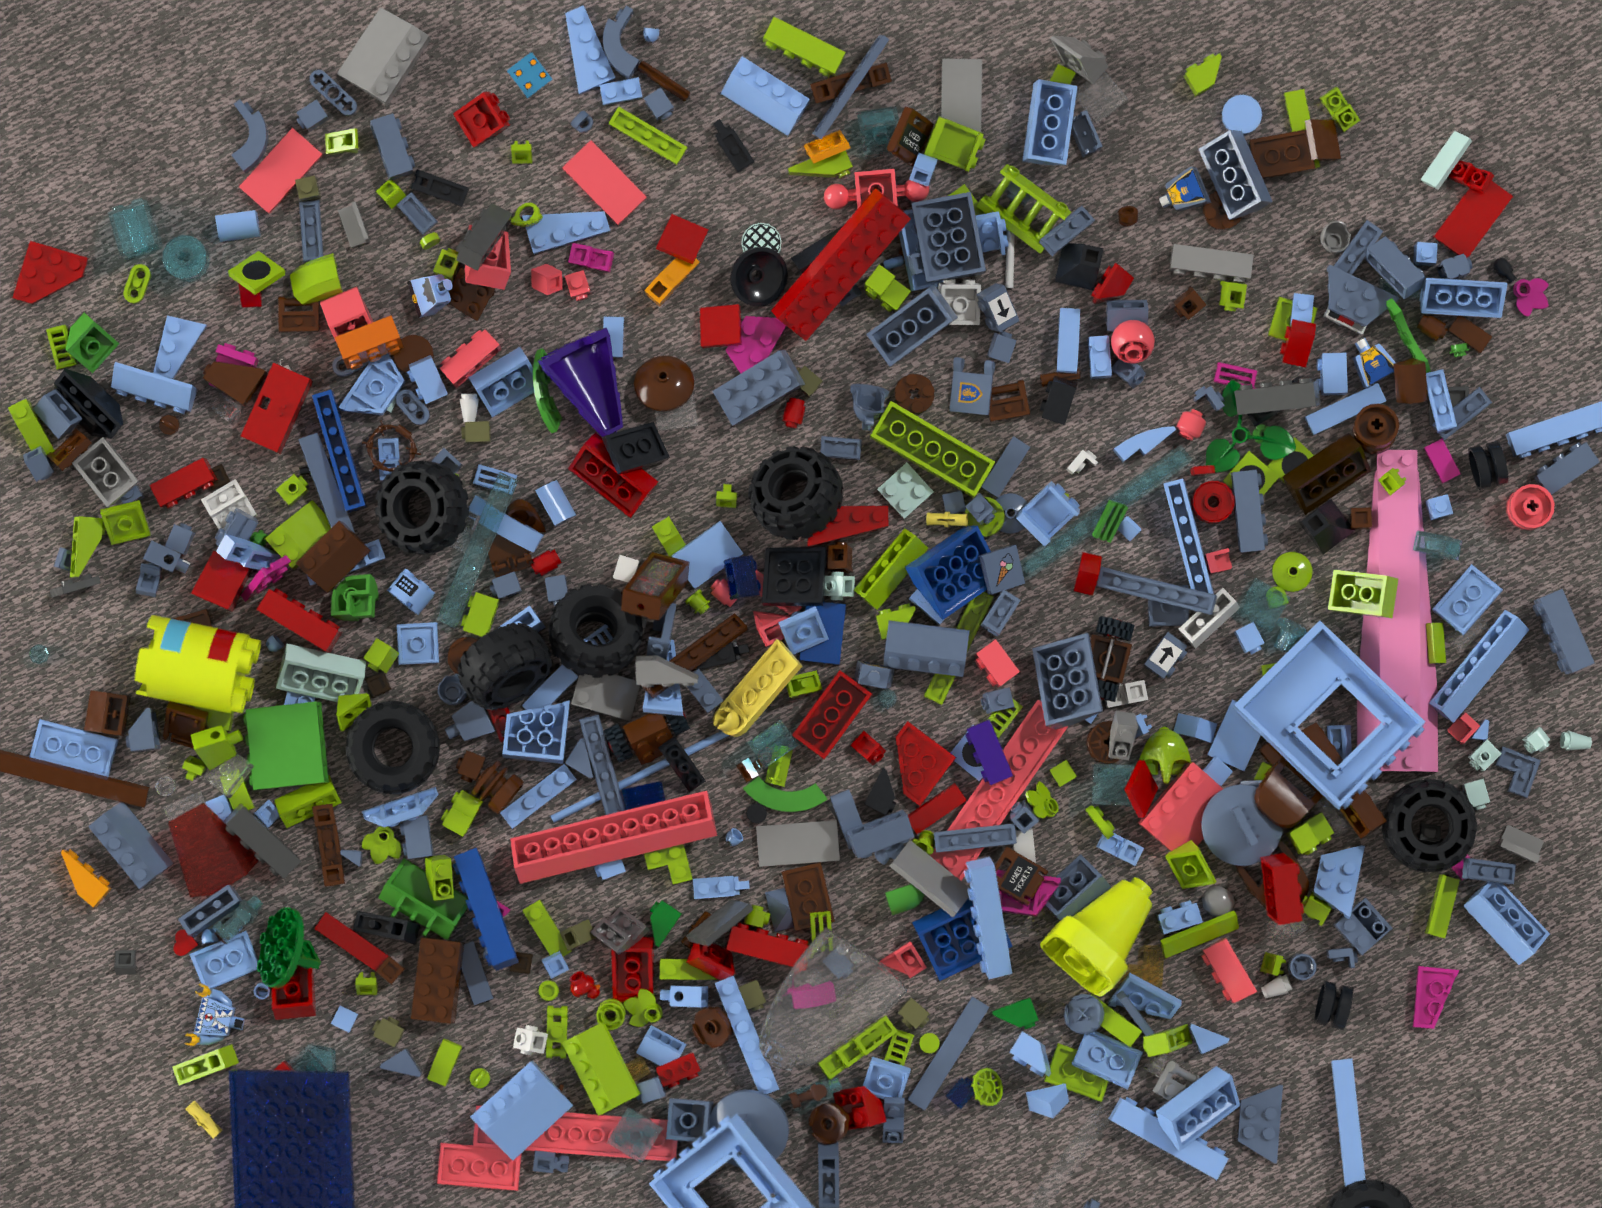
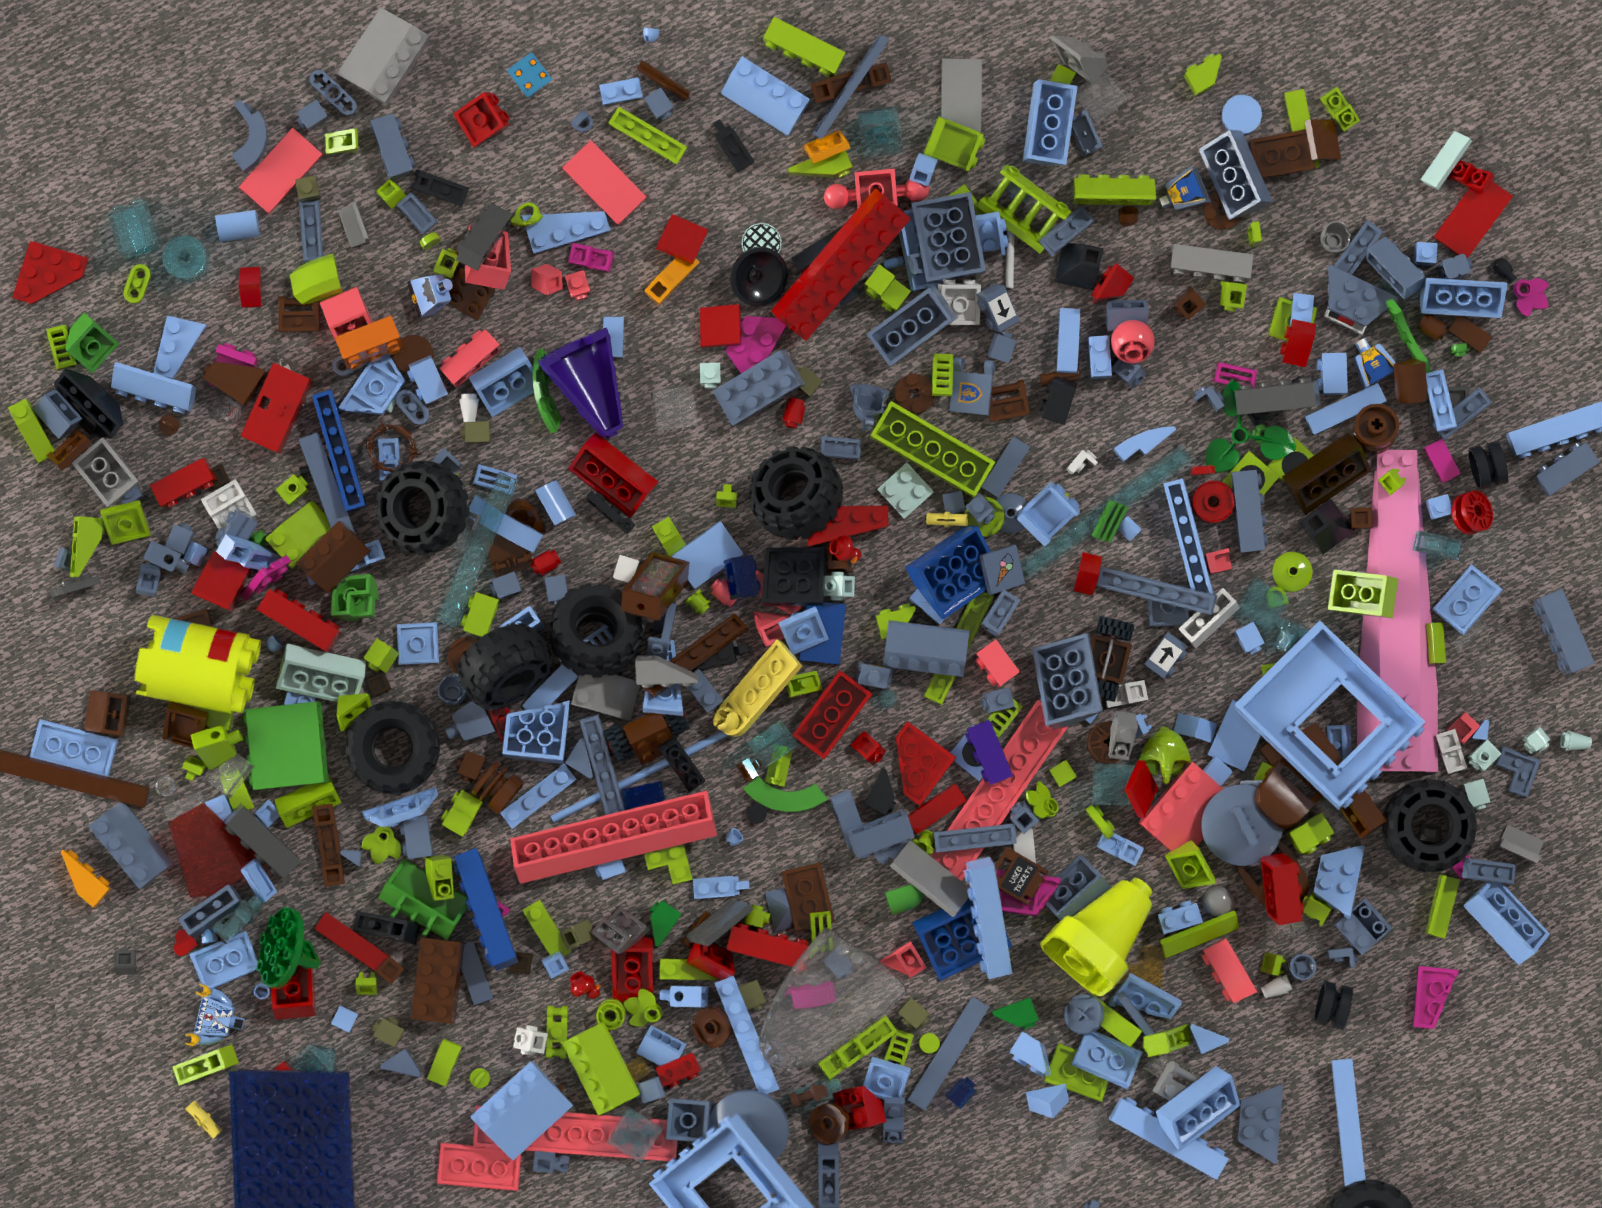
(38, 464): sand blue brick -> none
(39, 654): clear light blue tile -> none
(144, 733): sand blue slope -> none
(195, 554): none -> light blue slope
(256, 272): lime tile -> none
(258, 880): none -> light blue tile
(411, 591): light blue brick -> none
(521, 153): lime tile -> none
(548, 990): lime tile -> none
(587, 53): light blue wing -> none
(610, 512): none -> black hinge
(618, 58): sand blue arch -> none
(635, 448): black plate -> none
(664, 393): reddish brown dish -> none
(710, 375): none -> light aqua brick
(798, 843): light grey tile -> none
(843, 549): none -> red animal
(891, 567): lime brick -> none
(908, 137): reddish brown container -> none
(942, 362): none -> lime slope
(987, 1087): lime wheel -> none
(1114, 190): none -> lime slope
(1191, 424): coral head -> none
(1254, 234): none -> lime tile
(1451, 751): none -> white slope
(1472, 512): none -> red wheel
(1479, 666): light blue brick -> none
(1541, 503): coral wheel -> none

